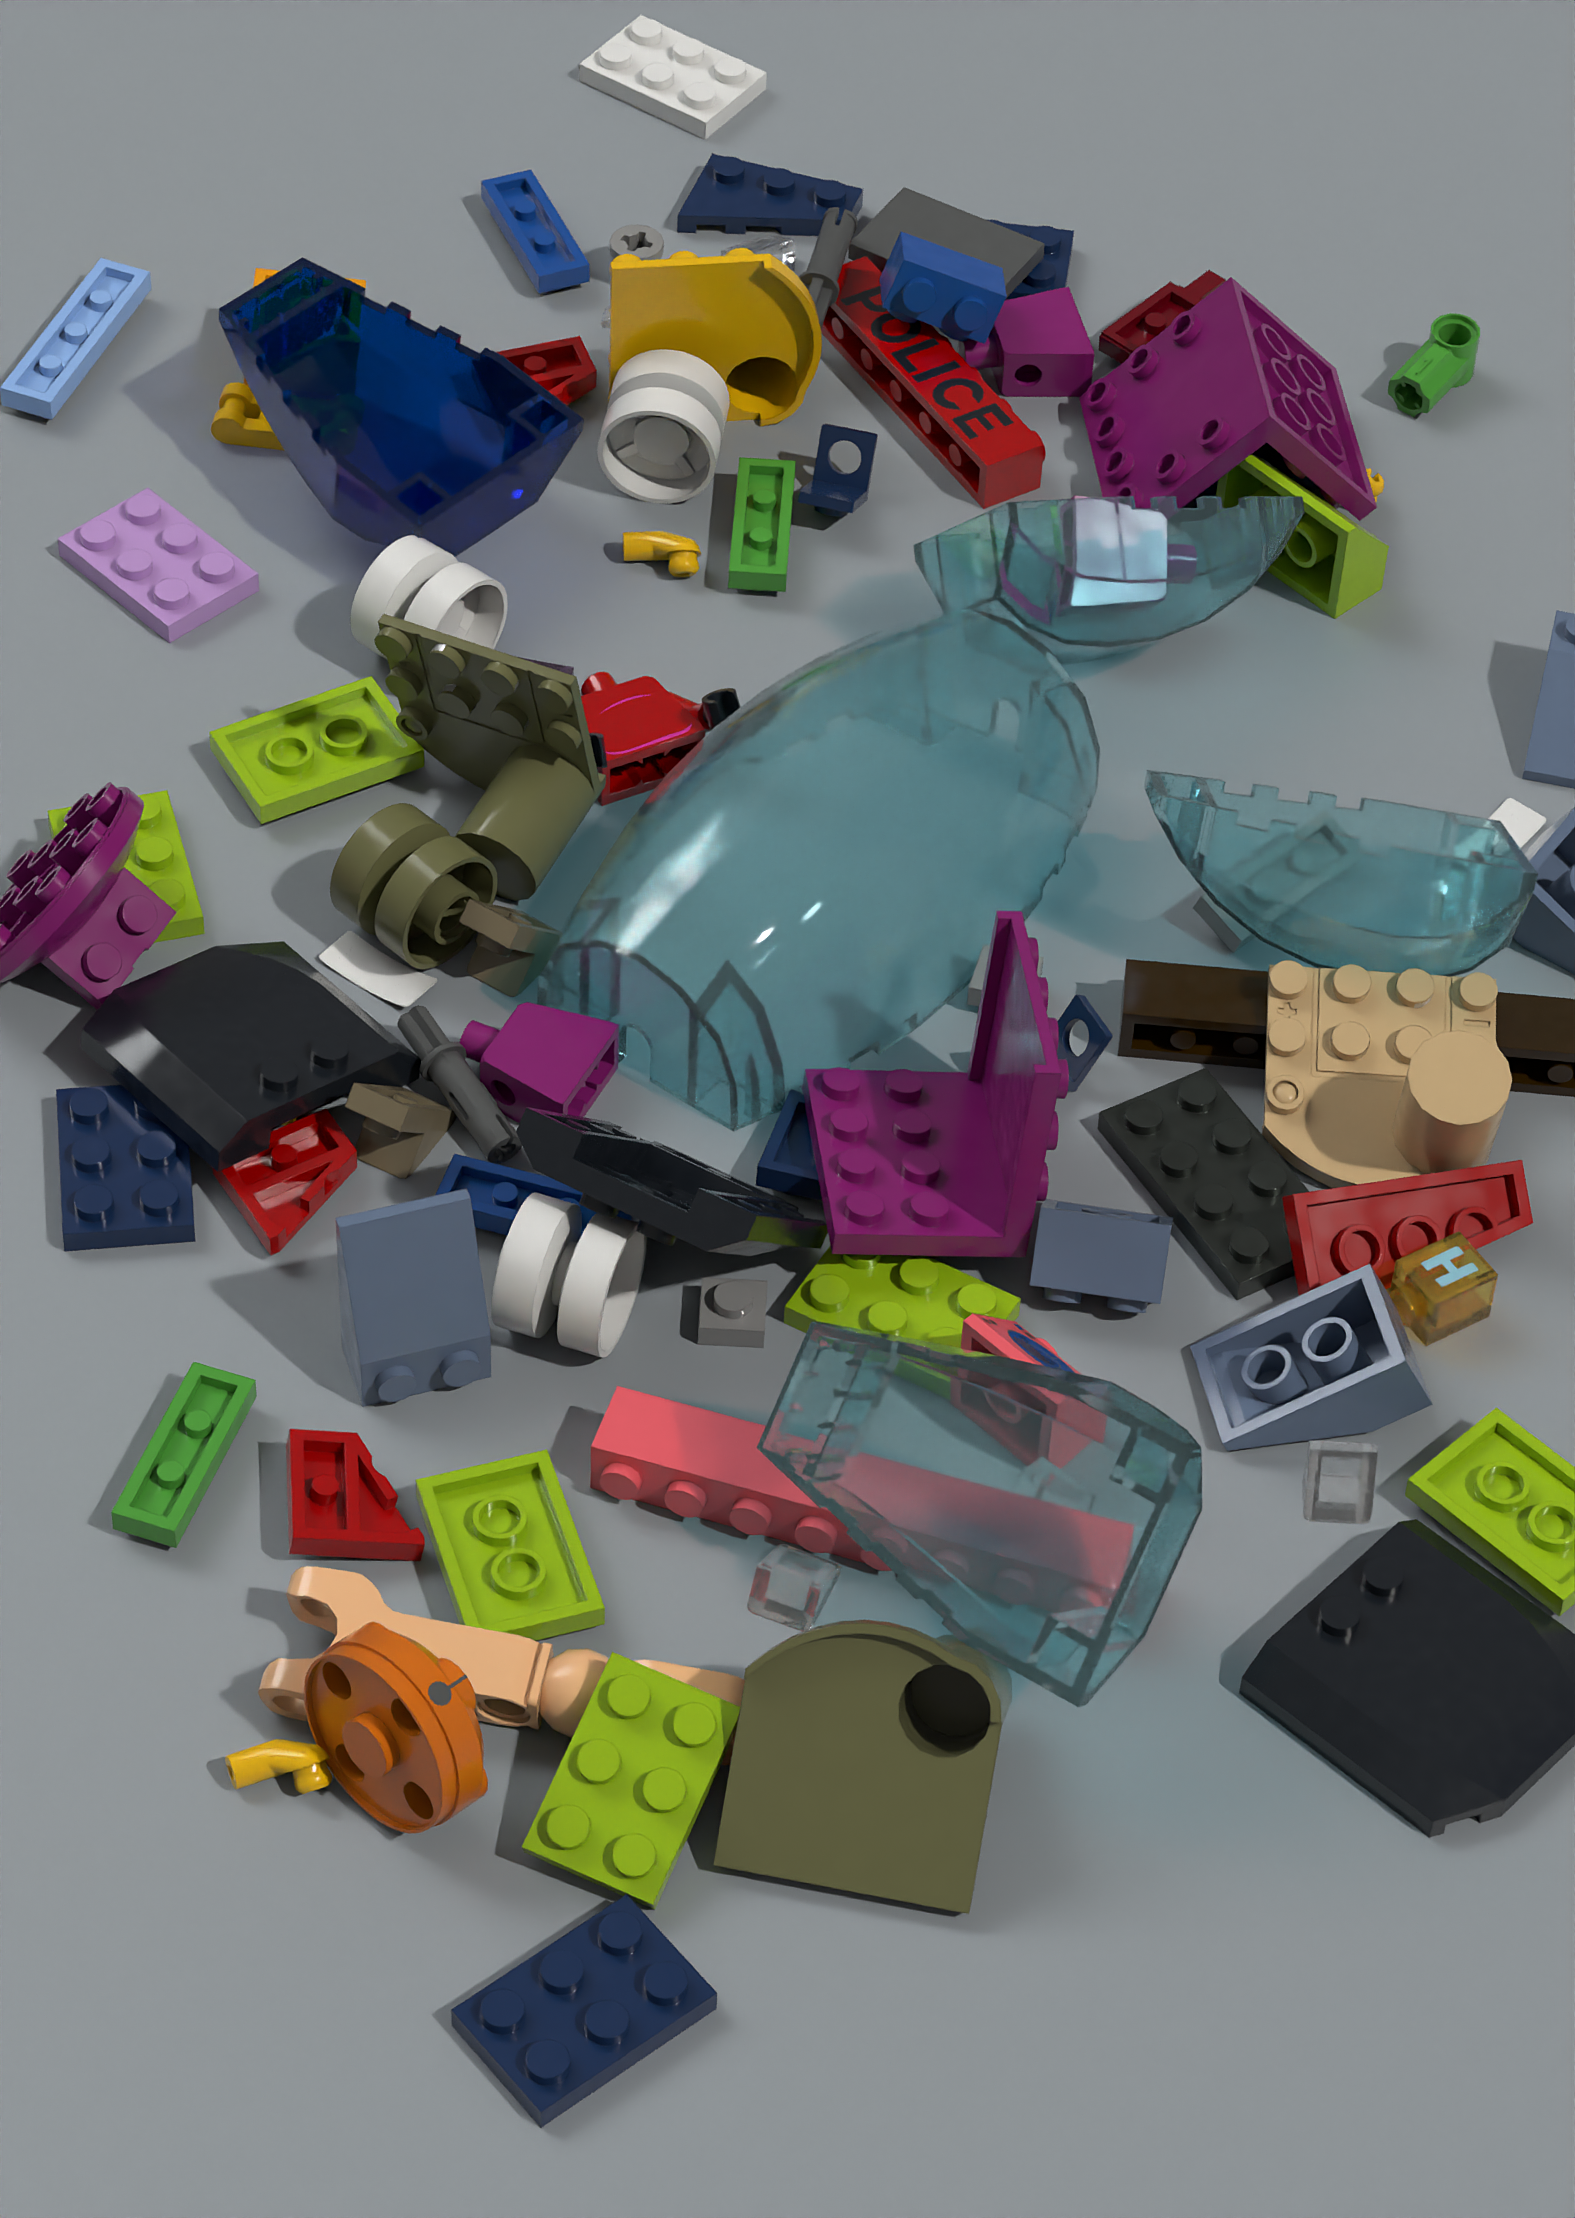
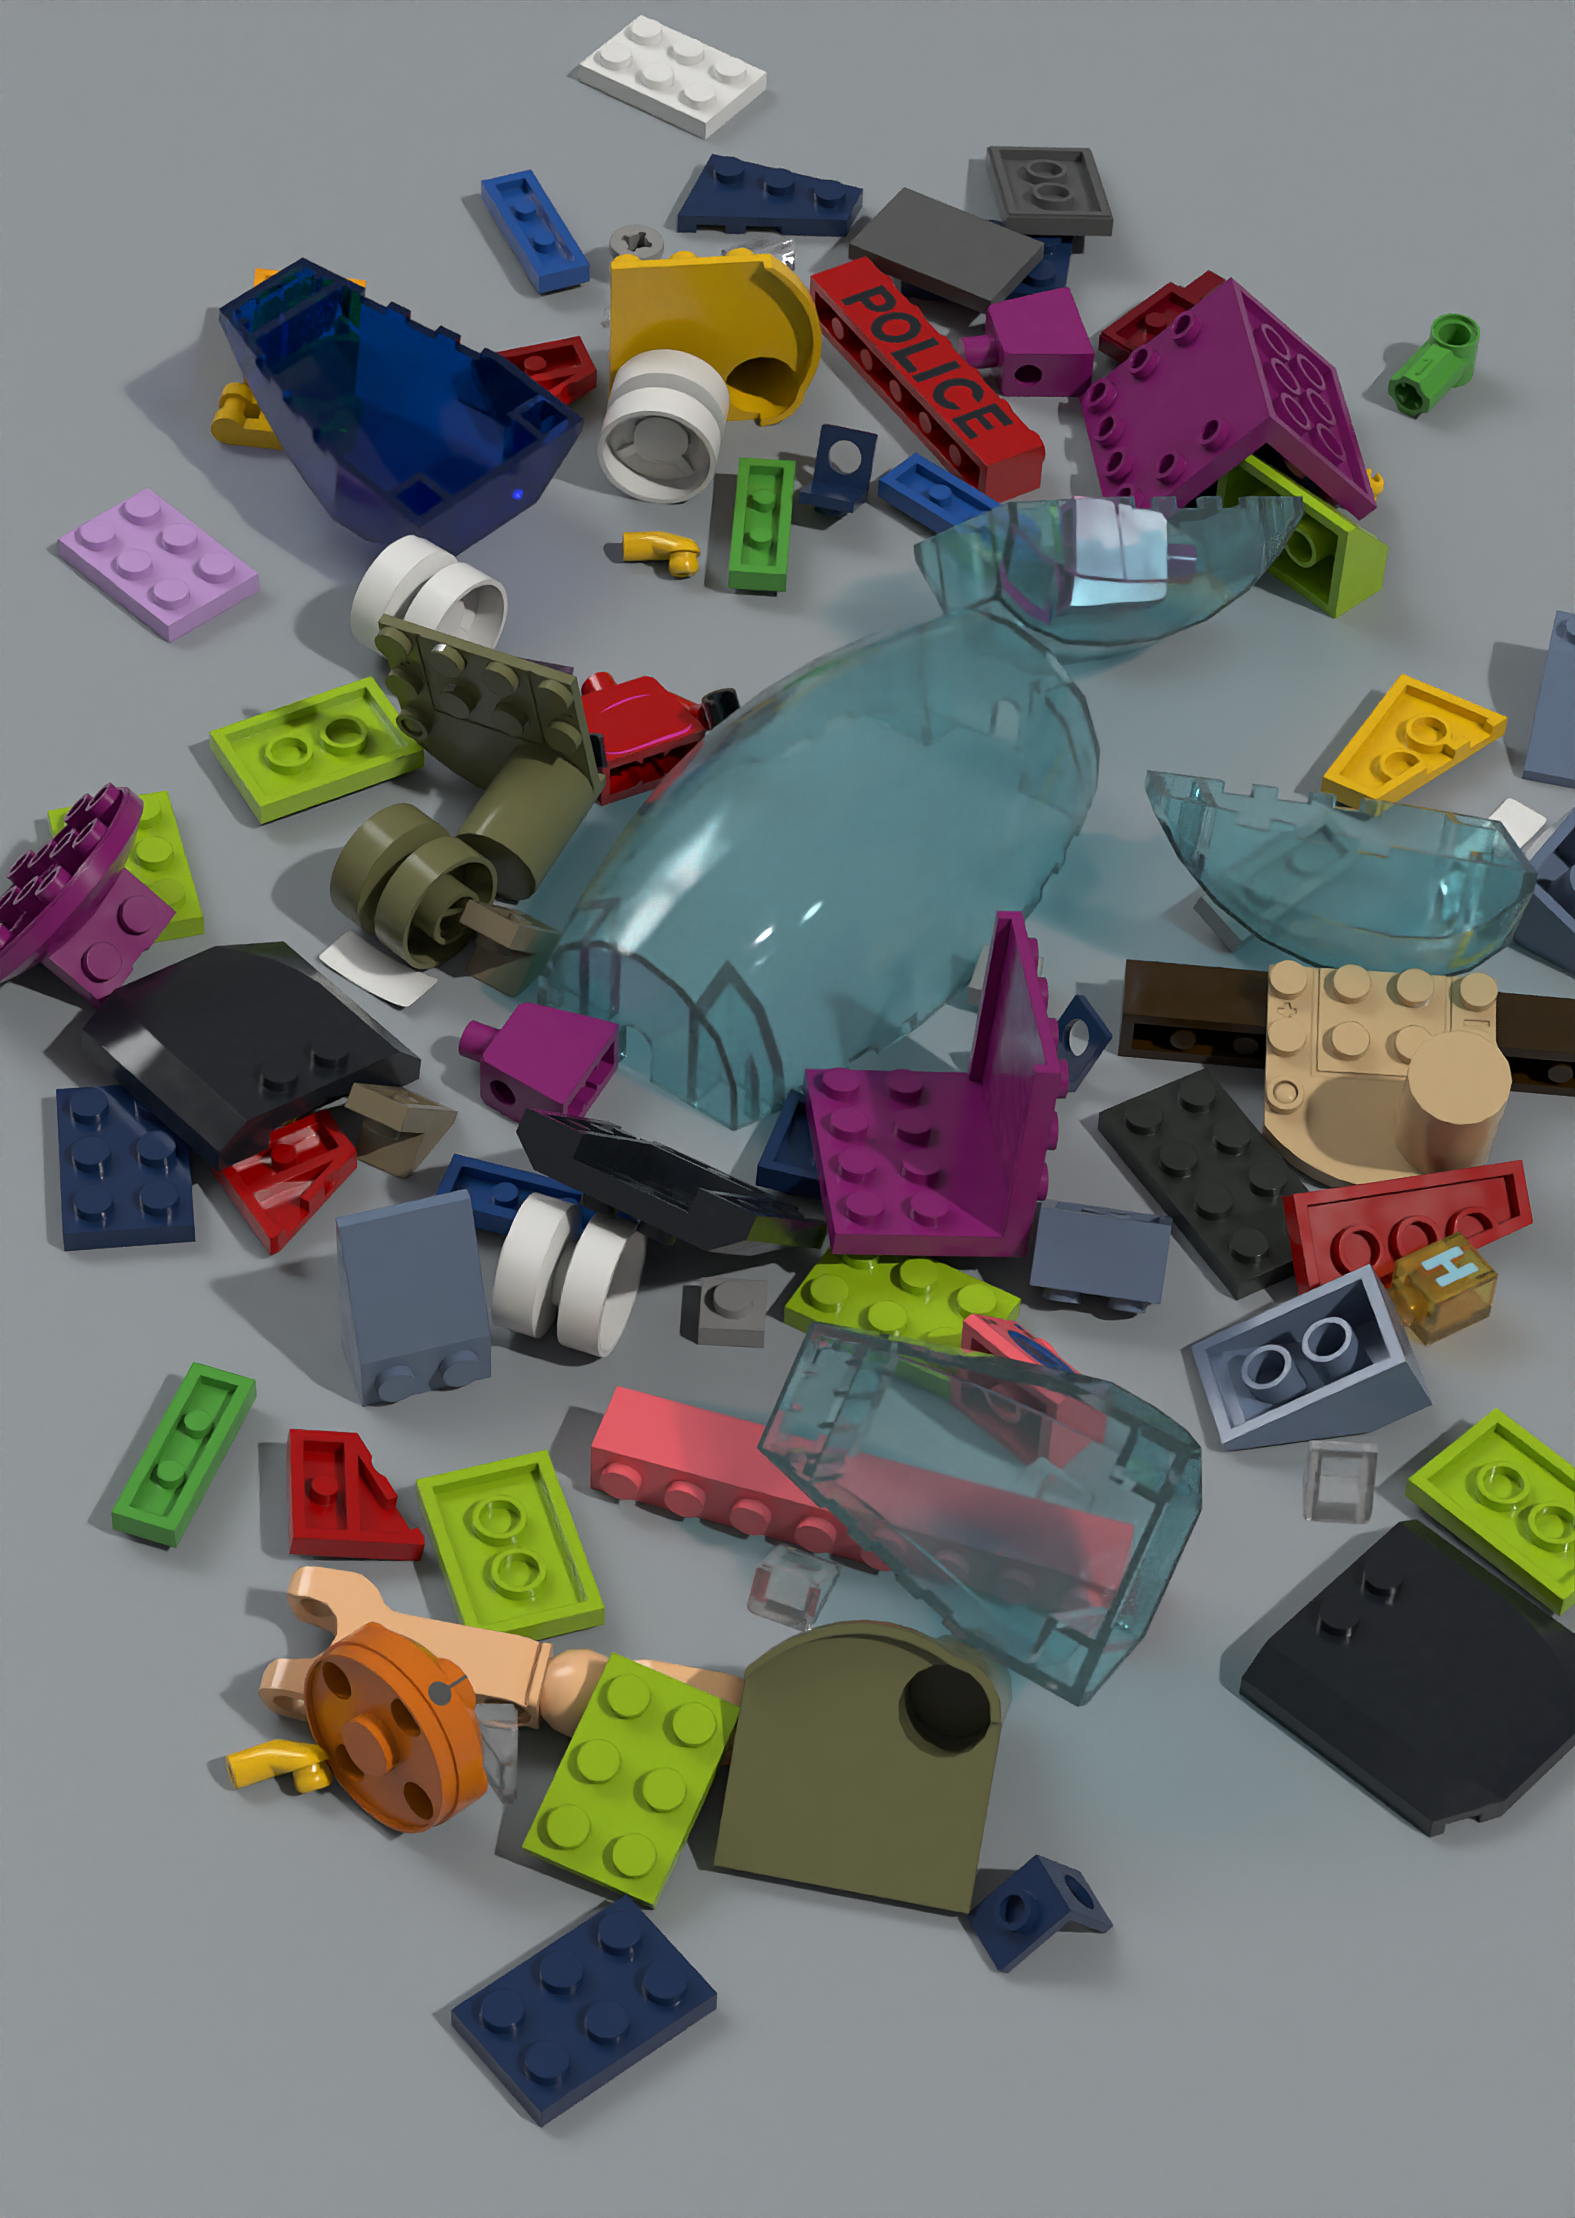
(75, 338): light blue plate -> none
(469, 1099): dark grey axle -> none
(500, 1743): none -> clear slope
(828, 259): dark grey axle -> none
(932, 494): none -> blue plate
(942, 288): blue brick -> none
(1032, 1909): none -> dark blue bracket
(1049, 191): none -> dark grey tile
(1409, 742): none -> yellow wing

